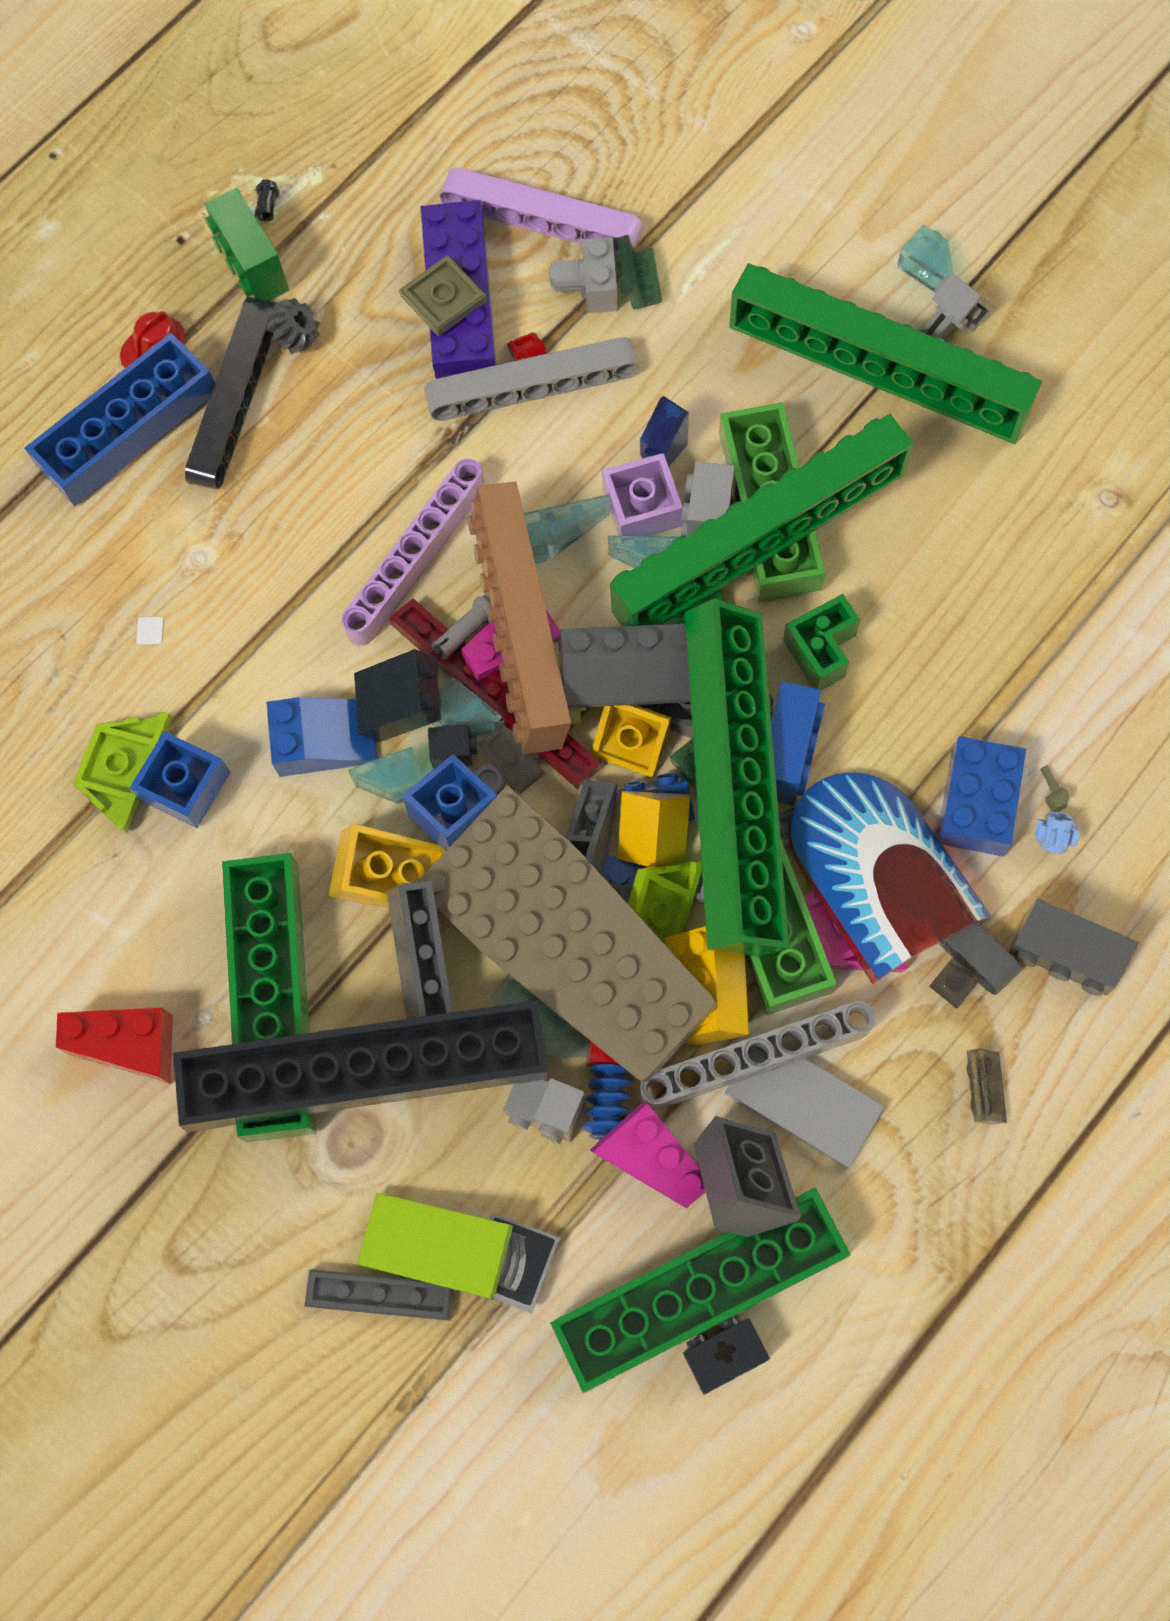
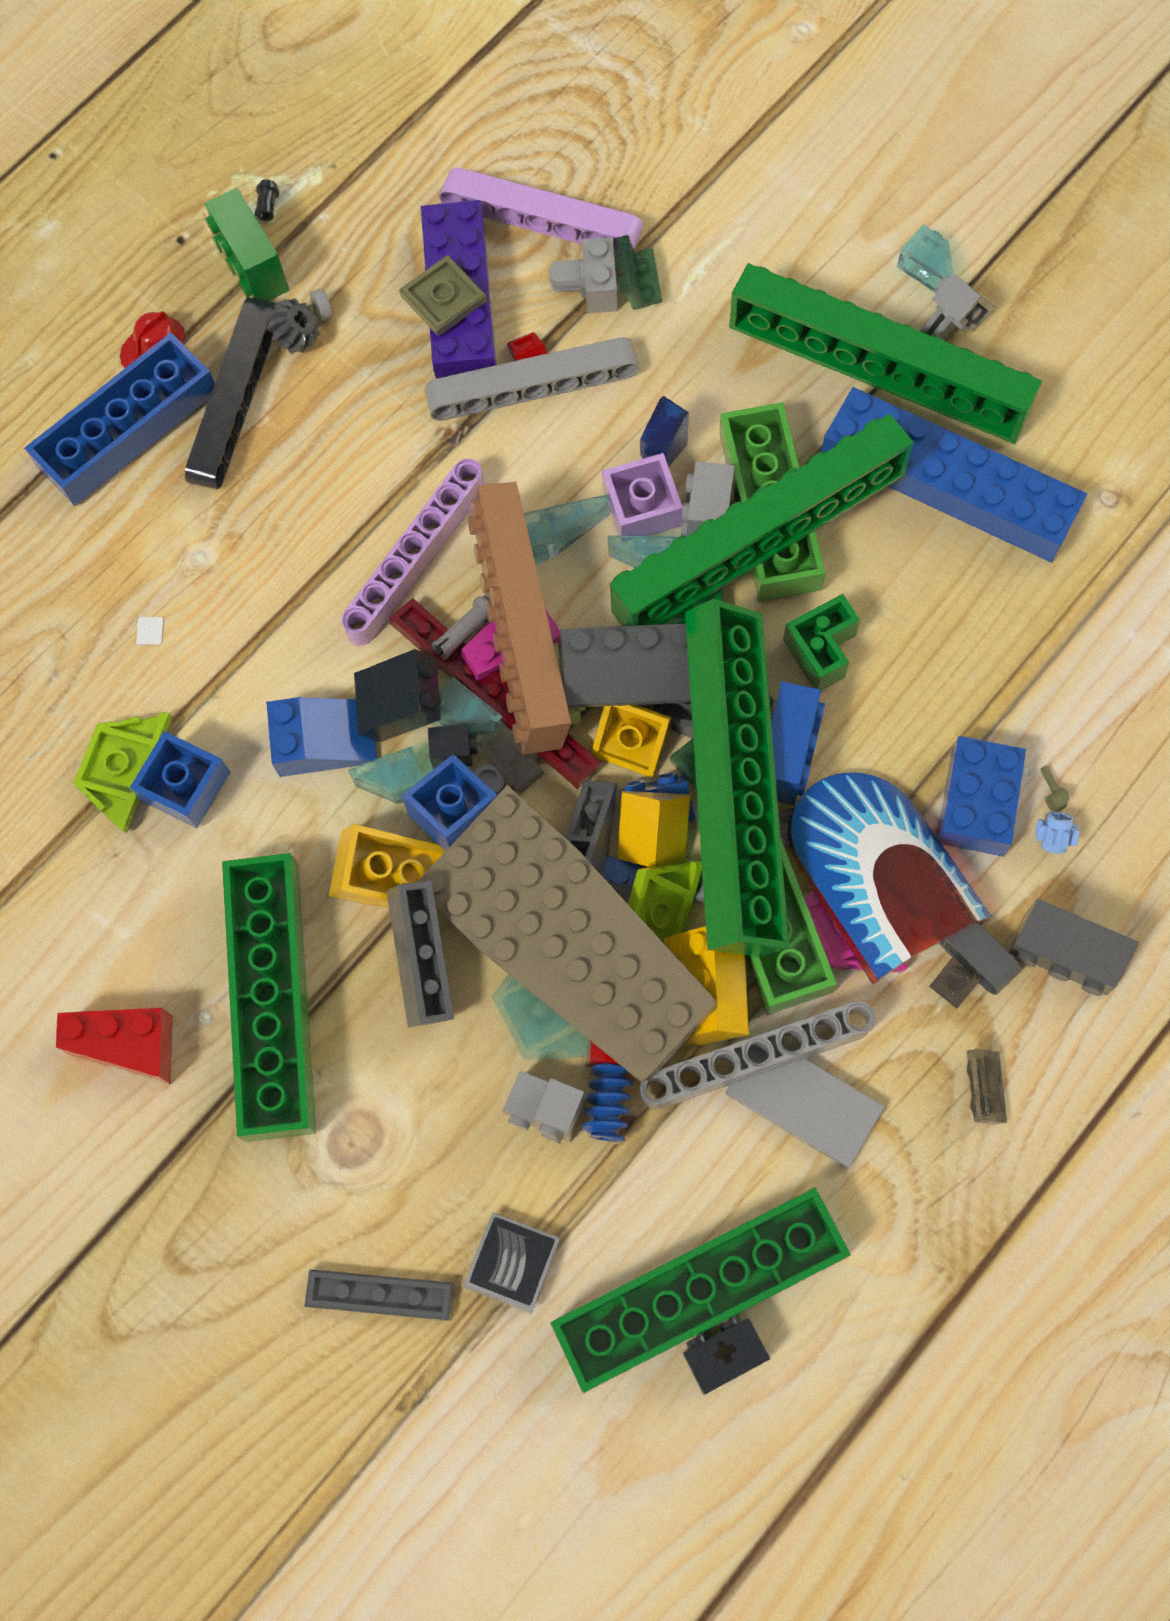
(321, 304): none -> light grey tile
(359, 1066): black brick -> none
(435, 1245): lime tile -> none
(652, 1155): dark pink wing -> none
(744, 1178): dark grey slope -> none
(970, 479): none -> blue brick

